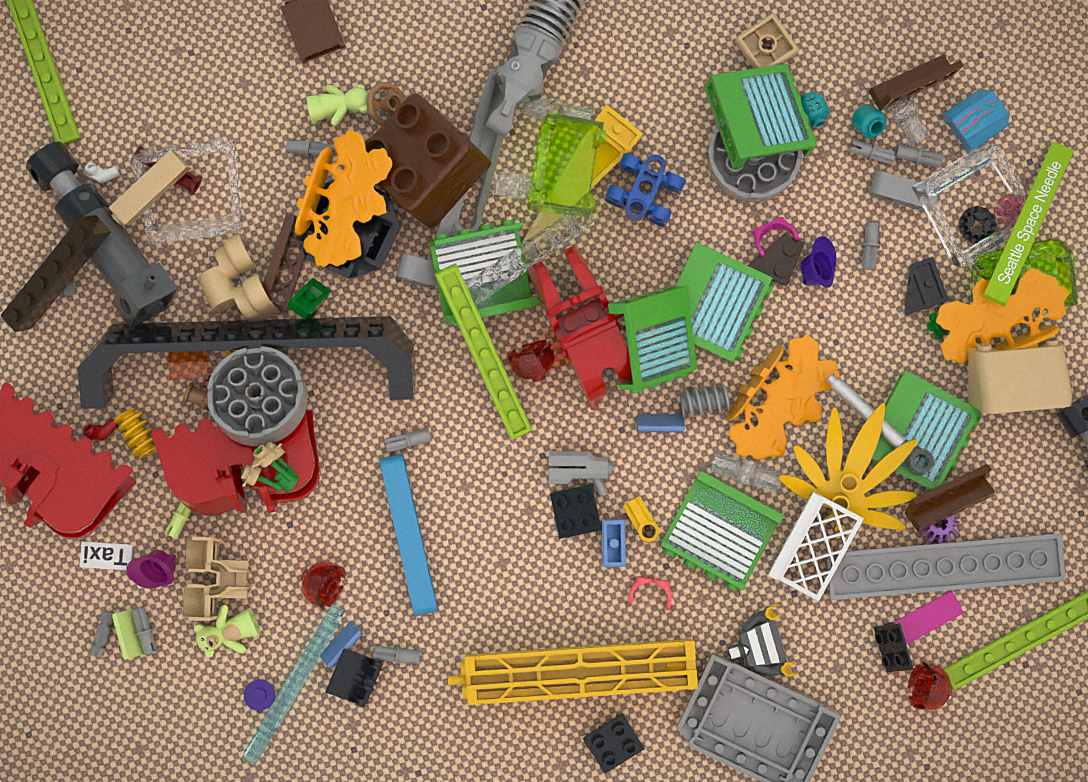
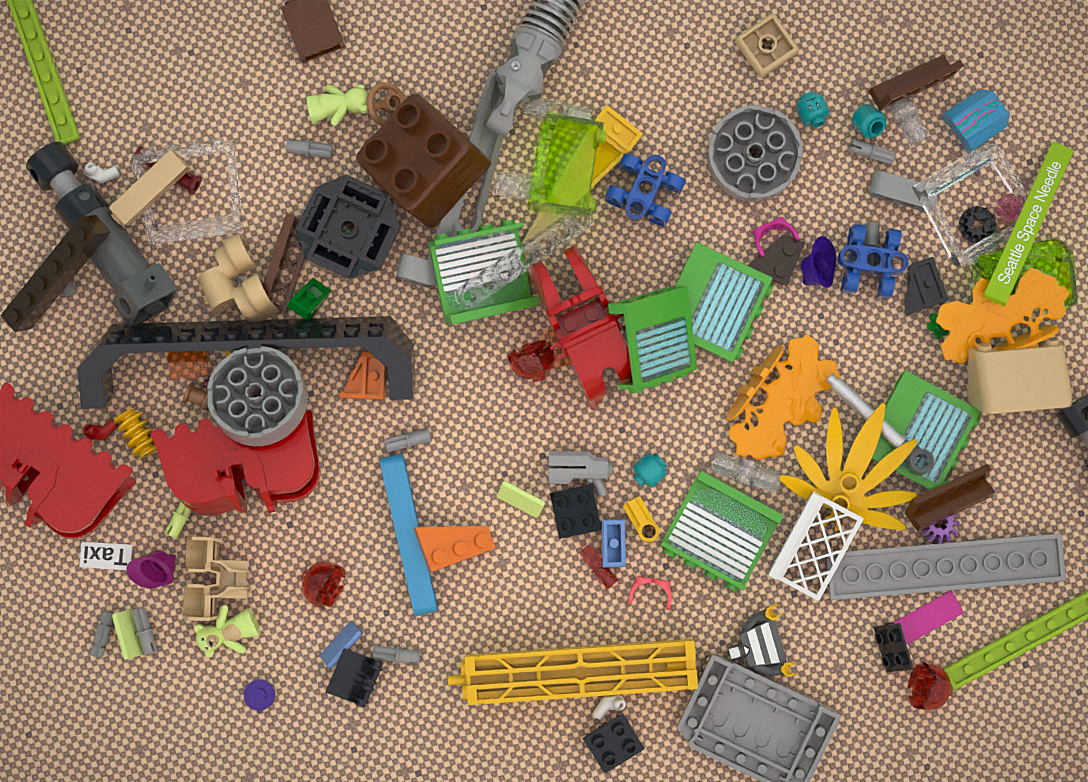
(266, 456): plant -> none
(293, 684): clear light blue piece -> none
(349, 197): light orange plant -> none
(366, 380): none -> orange wing
(452, 544): none -> orange wing
(483, 351): lime tile -> none
(520, 499): none -> yellowish green slope
(595, 564): none -> clear red axle
(610, 702): none -> white arm
(649, 470): none -> teal head
(660, 423): medium blue slope -> none
(704, 400): light grey piece -> none
(759, 113): panel -> none
(885, 257): none -> blue piece
(919, 156): light grey axle -> none

